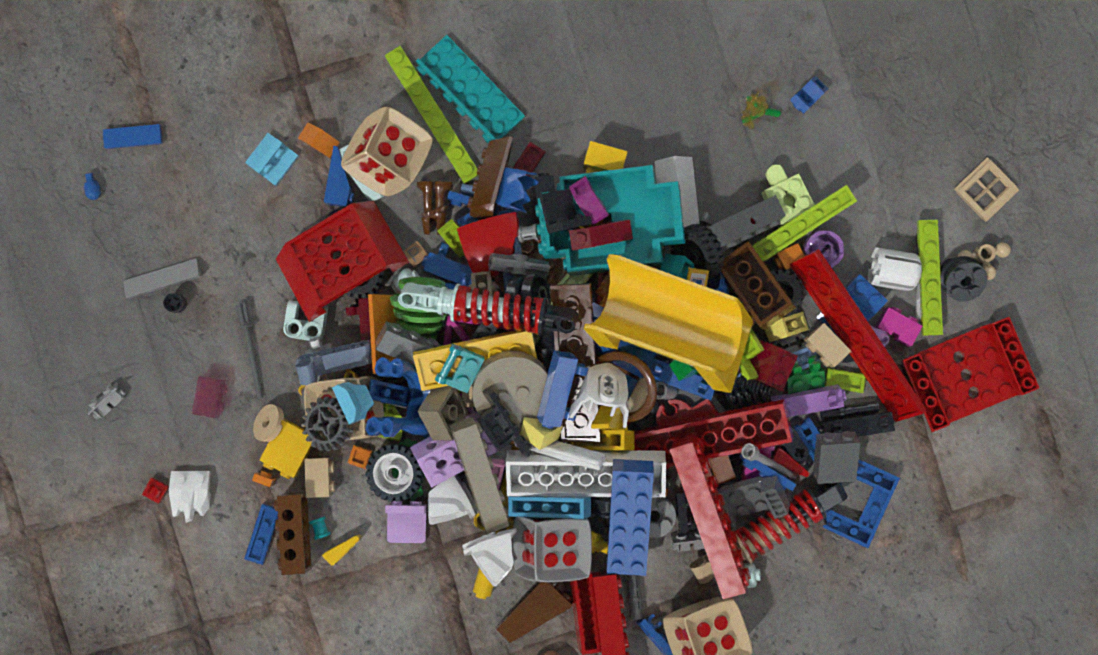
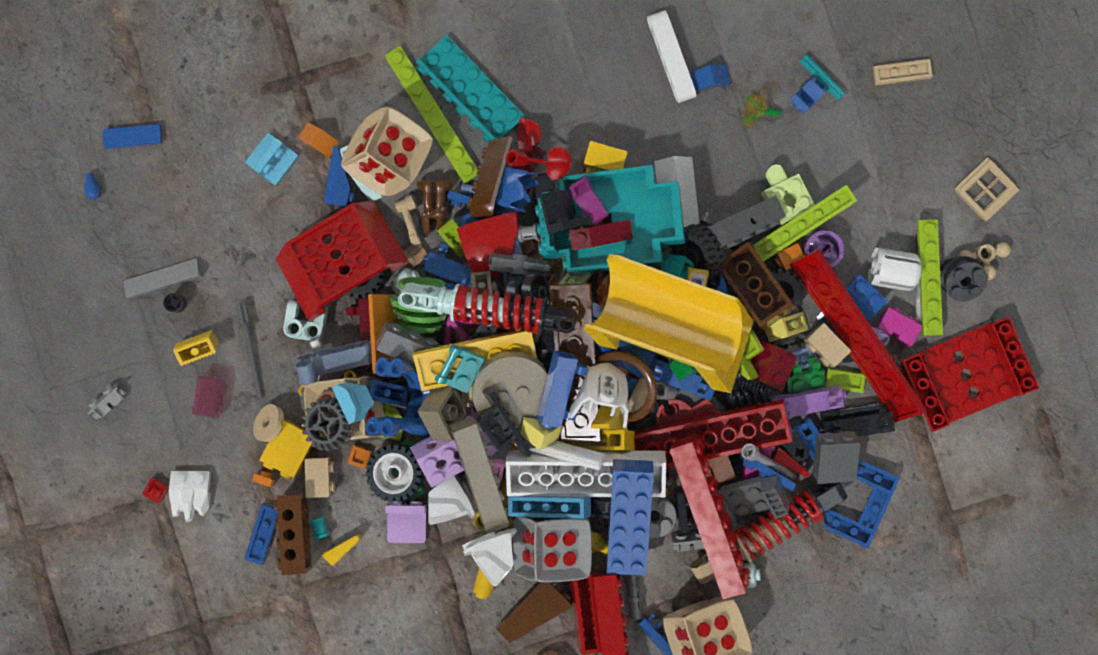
(196, 347): none -> yellow brick
(405, 206): none -> tan brick
(530, 135): none -> red plant
(671, 56): none -> white beam
(710, 77): none -> blue slope
(834, 89): none -> teal axle
(902, 72): none -> tan tile

